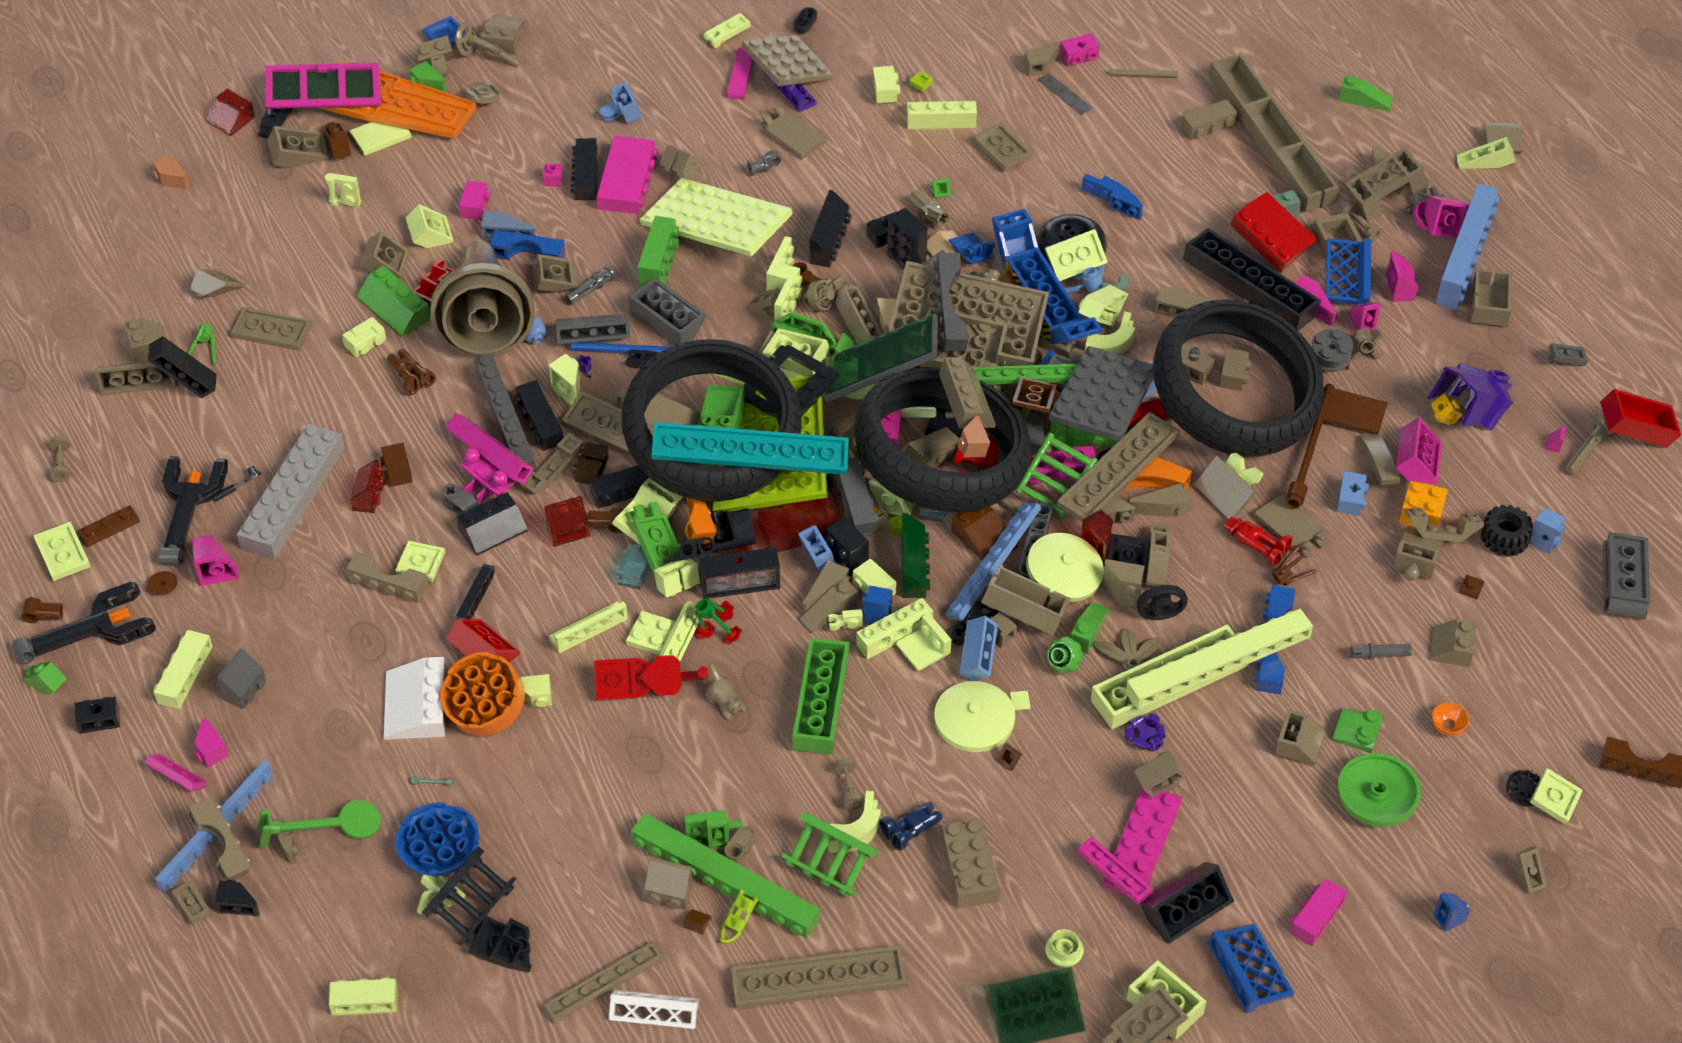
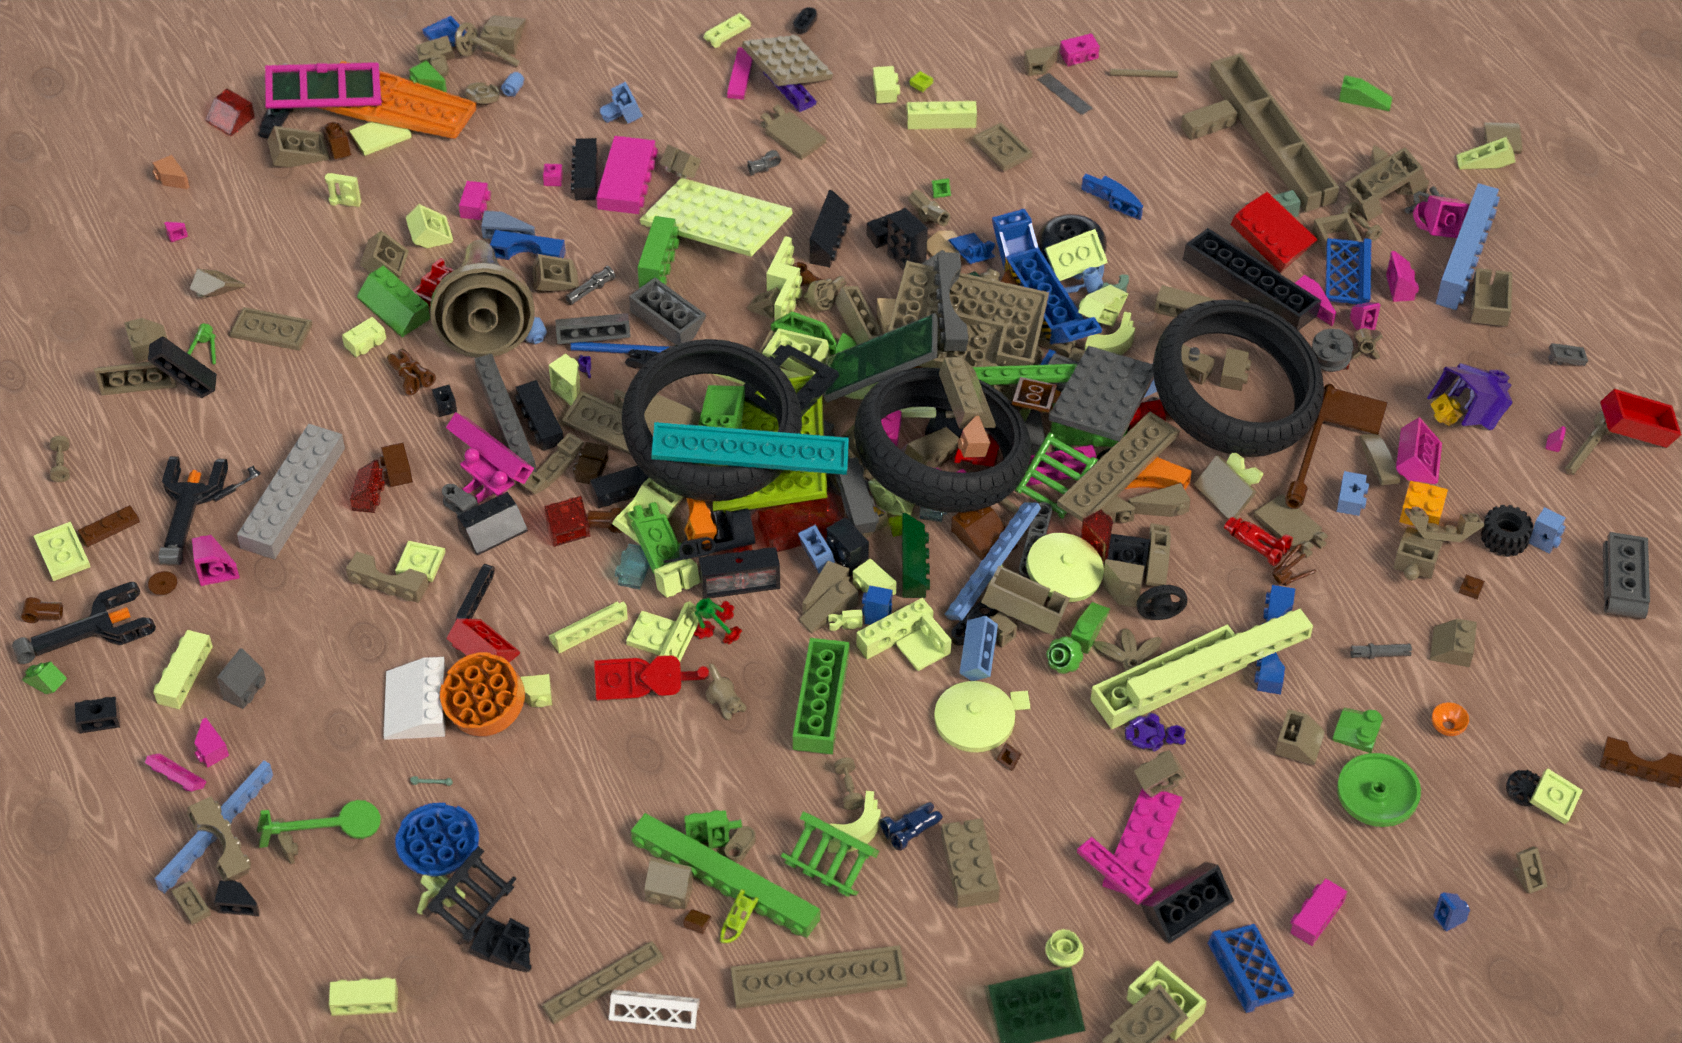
(175, 230): none -> dark pink slope
(444, 400): none -> black brick
(512, 84): none -> medium blue brick
(1179, 732): none -> dark purple plate

